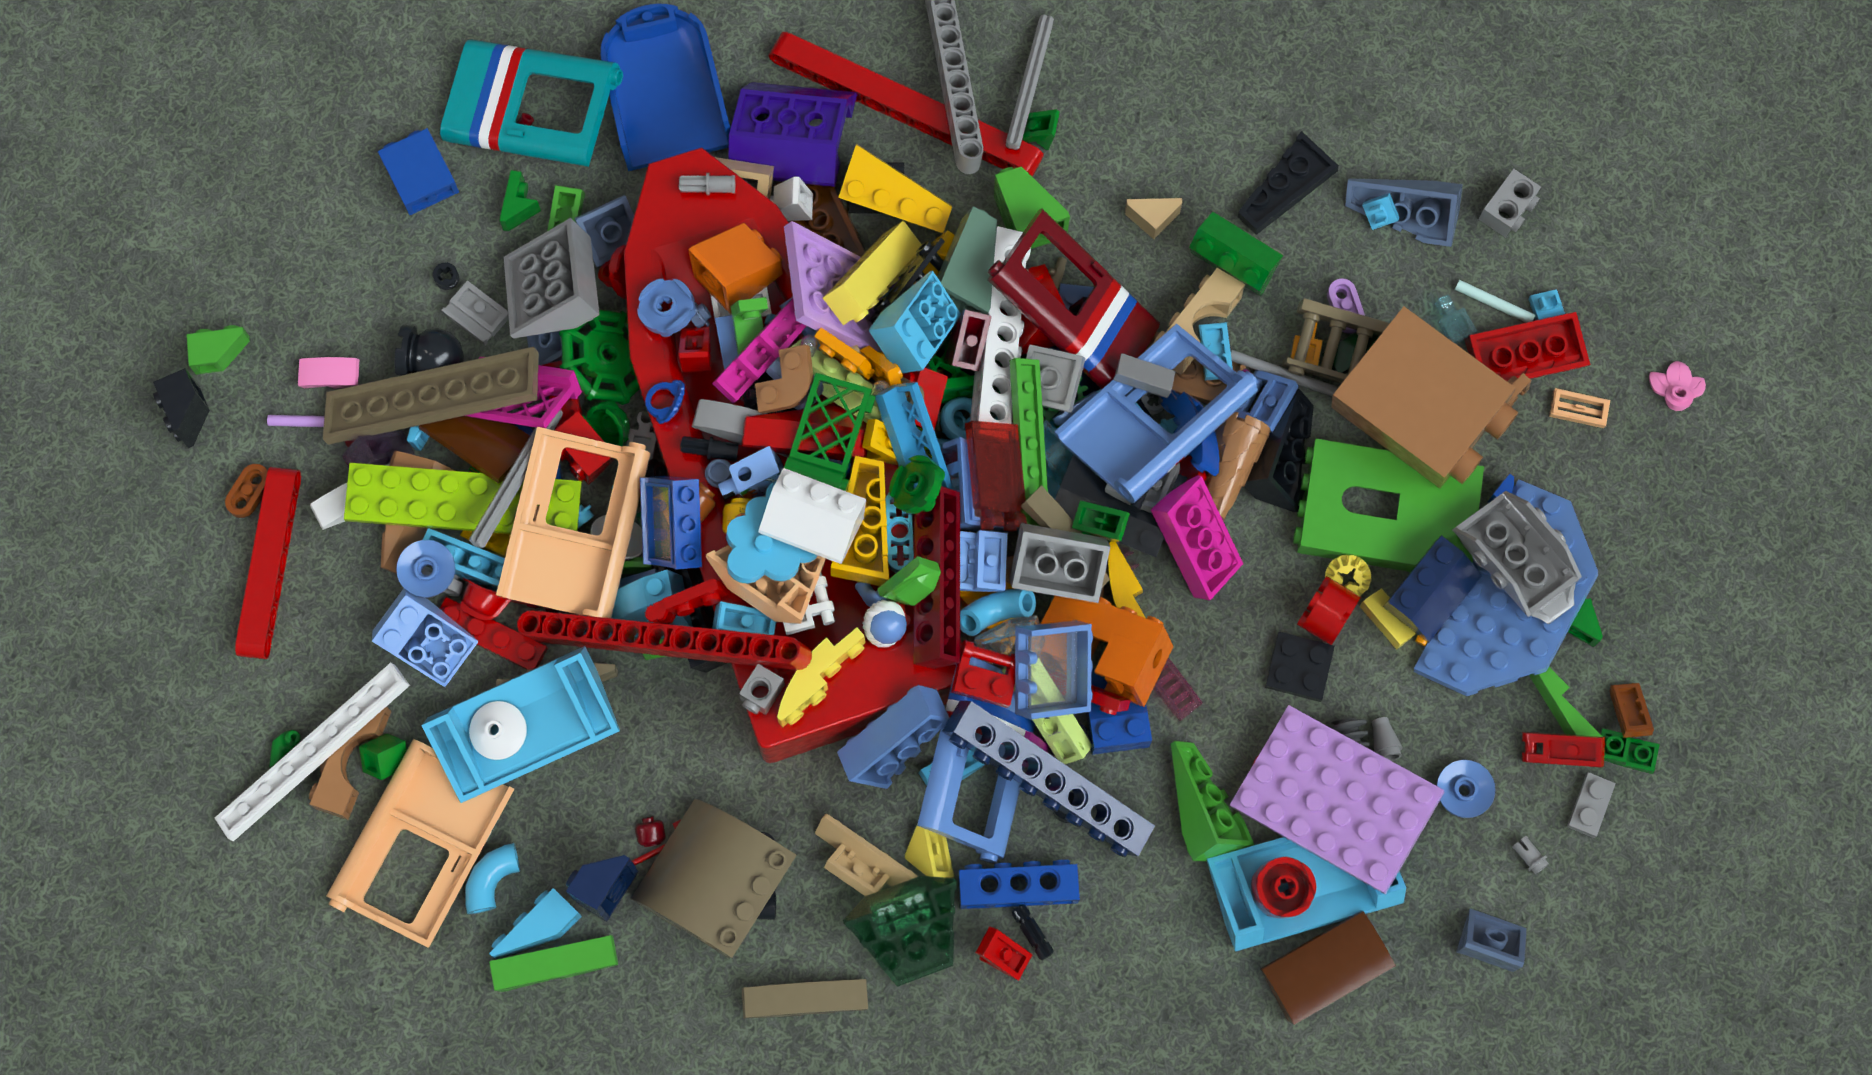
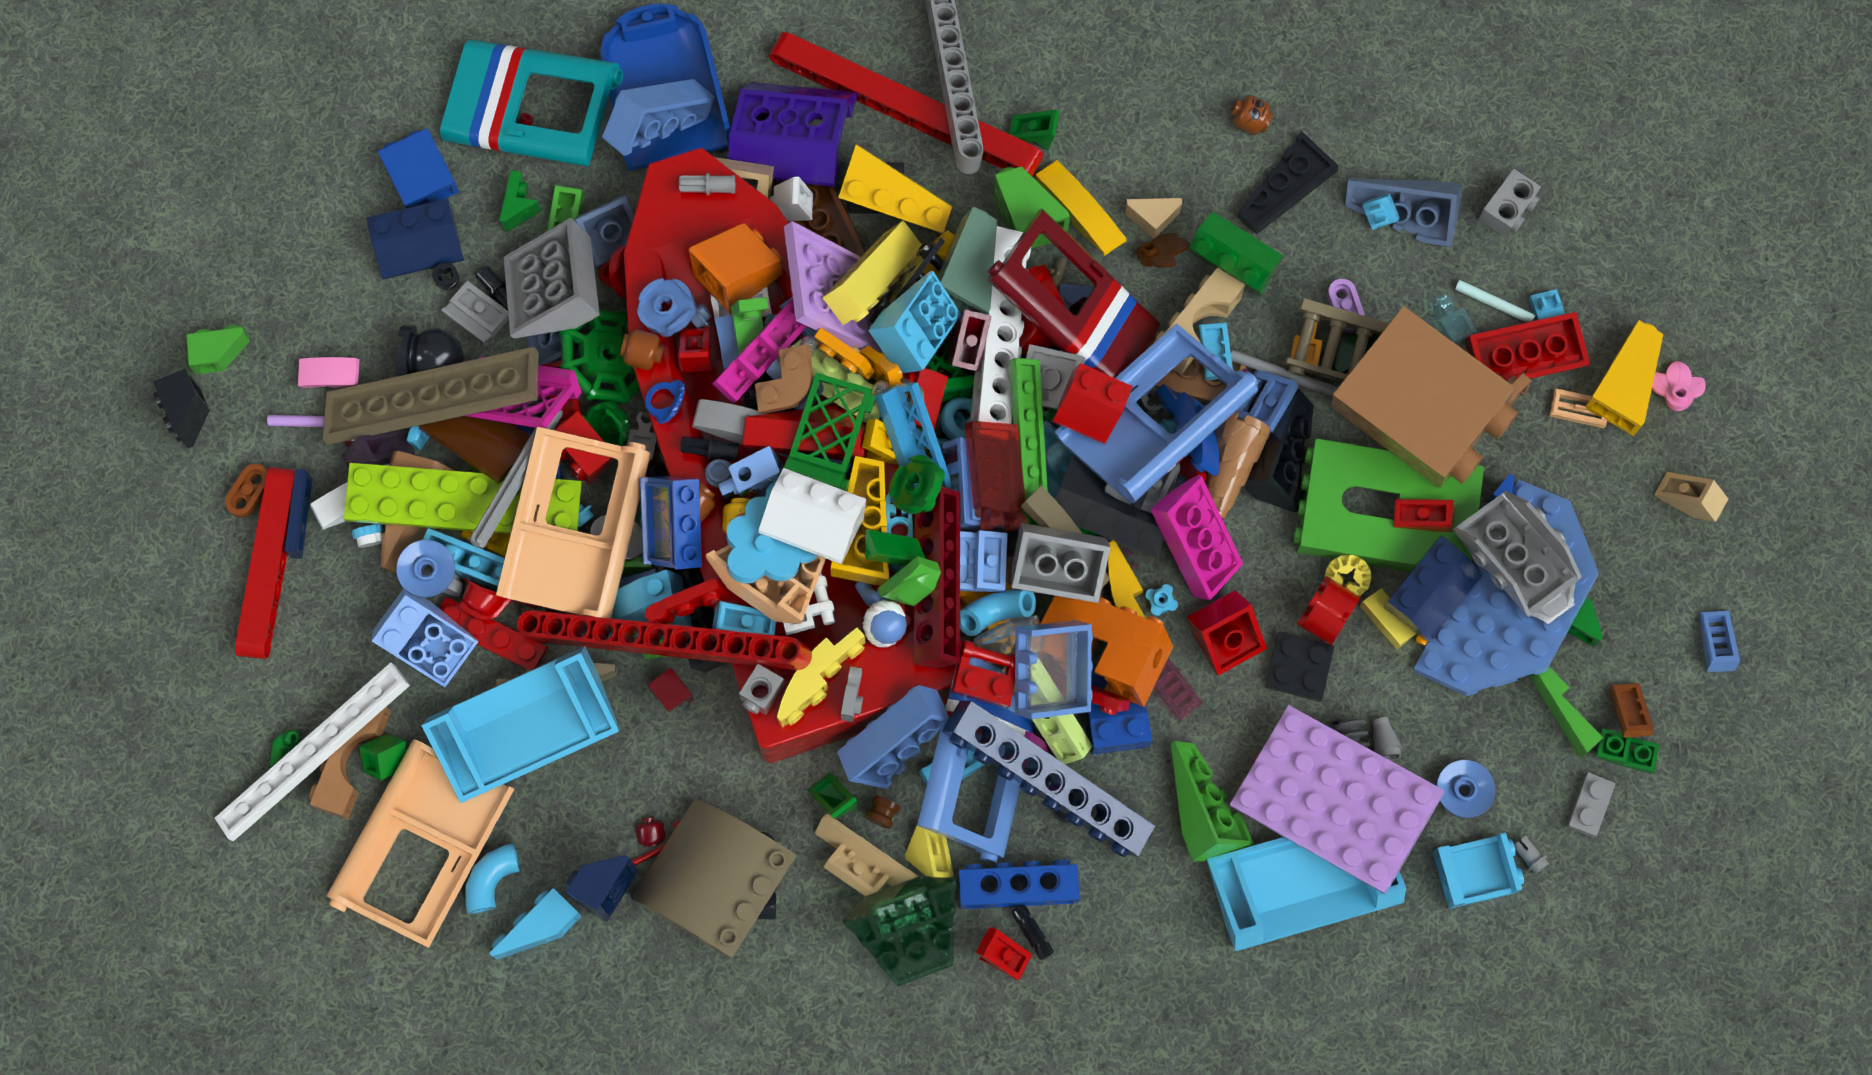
(298, 514): none -> dark blue tile
(368, 535): none -> piece
(415, 238): none -> dark blue slope
(493, 285): none -> black axle
(510, 735): white dish -> none
(553, 963): bright green slope -> none
(641, 349): none -> dark orange head
(656, 112): none -> medium blue wedge
(670, 690): none -> dark red panel
(804, 998): dark tan slope -> none
(833, 796): none -> green slope
(852, 701): none -> light grey plate
(882, 812): none -> reddish brown wheel
(891, 548): none -> green slope
(1029, 82): light grey axle -> none
(1083, 209): none -> yellow slope
(1092, 403): none -> red slope
(1100, 521): green slope -> none
(1144, 375): light grey slope -> none
(1156, 606): none -> medium azure plate
(1162, 250): none -> reddish brown plate
(1227, 632): none -> red slope
(1251, 115): none -> dark orange head
(1298, 896): red brick -> none
(1327, 967): reddish brown slope -> none
(1424, 514): none -> red slope
(1478, 870): none -> medium azure panel
(1493, 941): sand blue slope -> none
(1564, 749): red plate -> none
(1628, 382): none -> yellow slope
(1692, 495): none -> tan slope
(1719, 659): none -> medium blue slope

